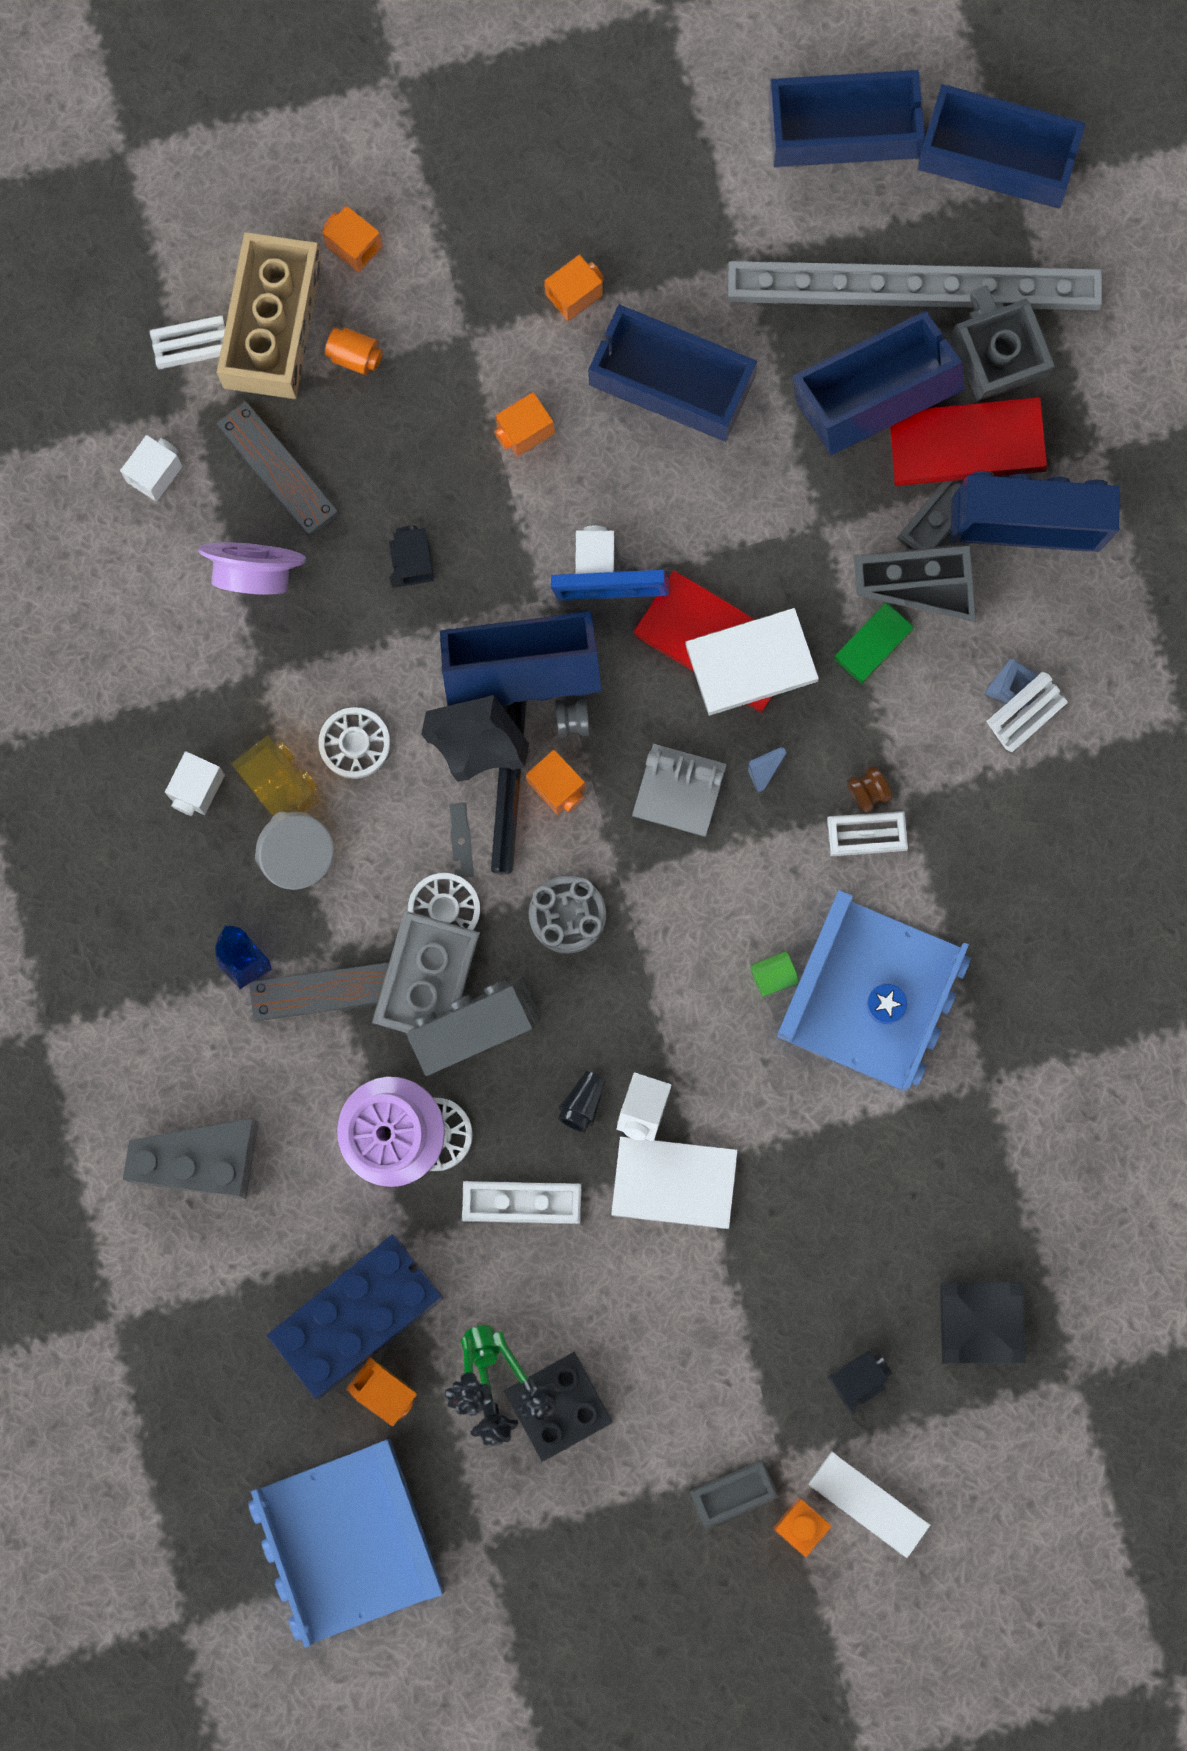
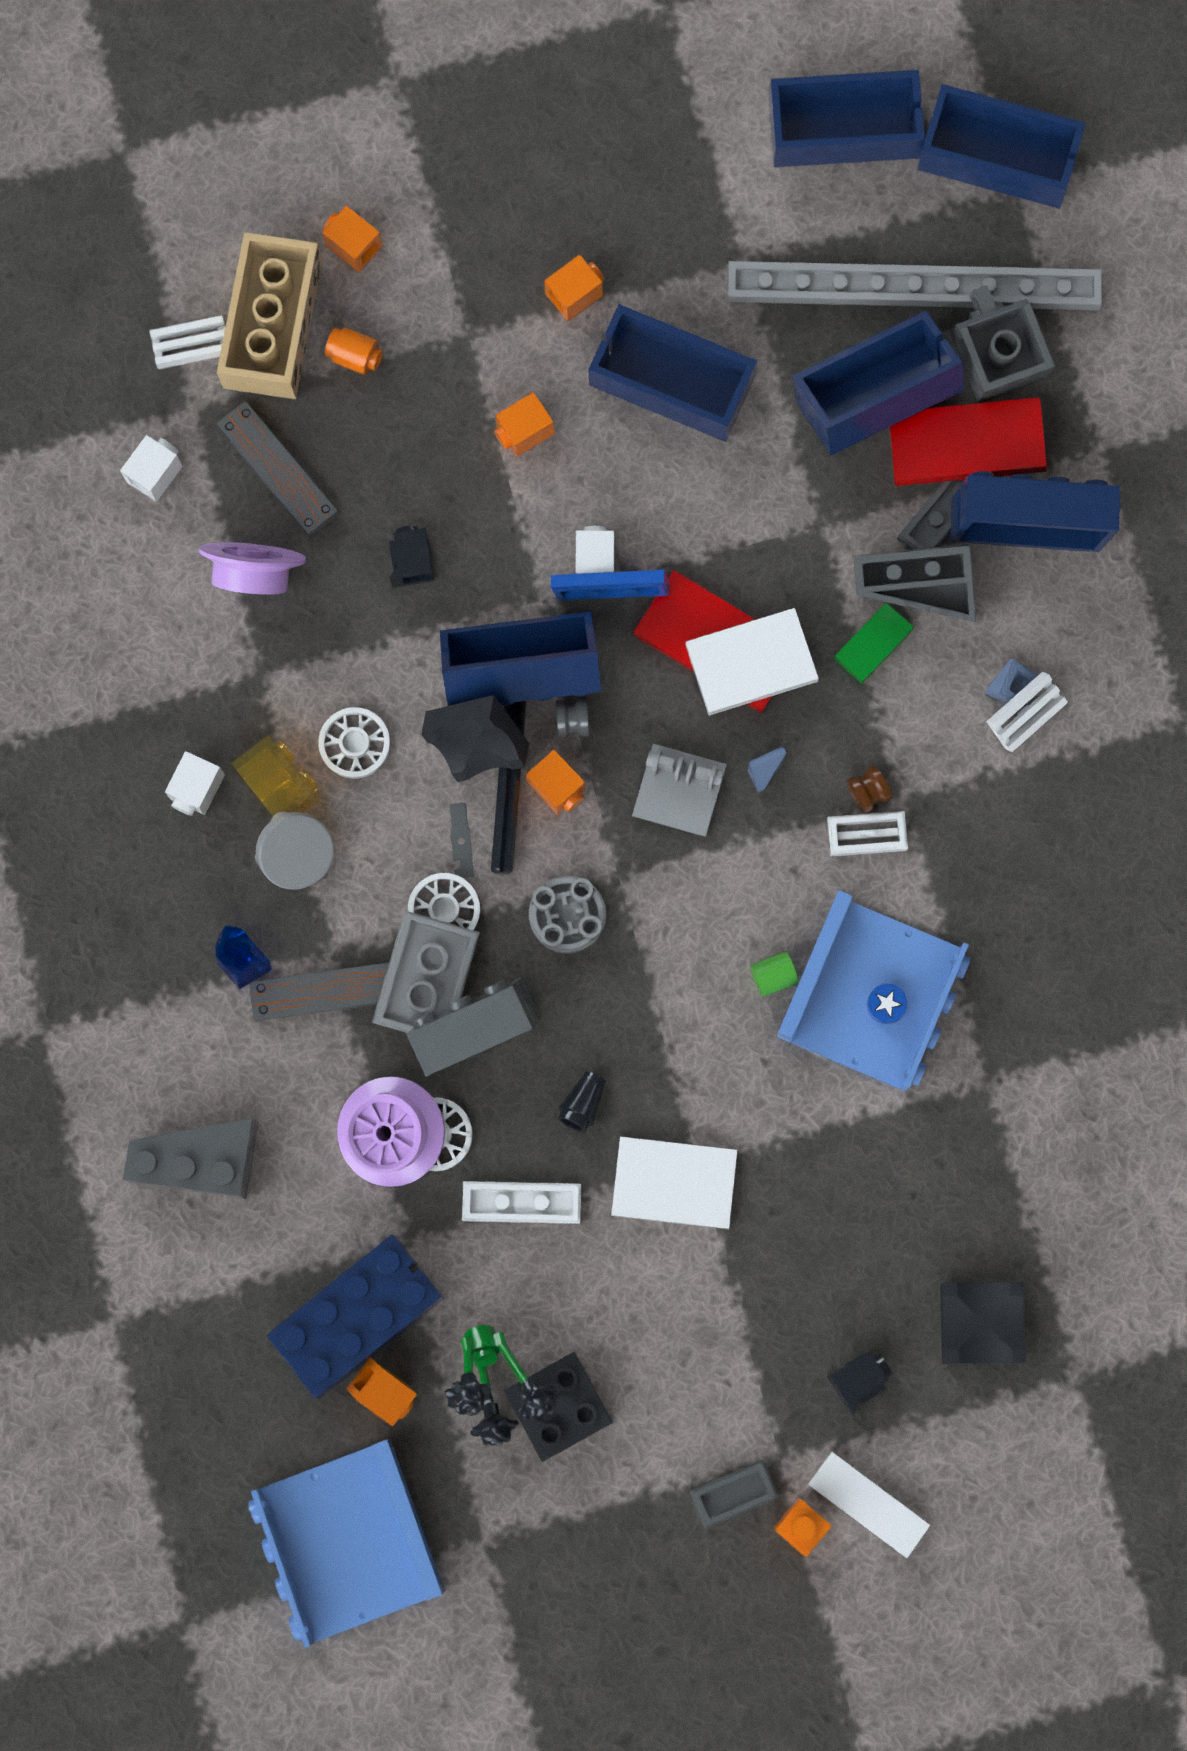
(643, 1107): white brick -> none

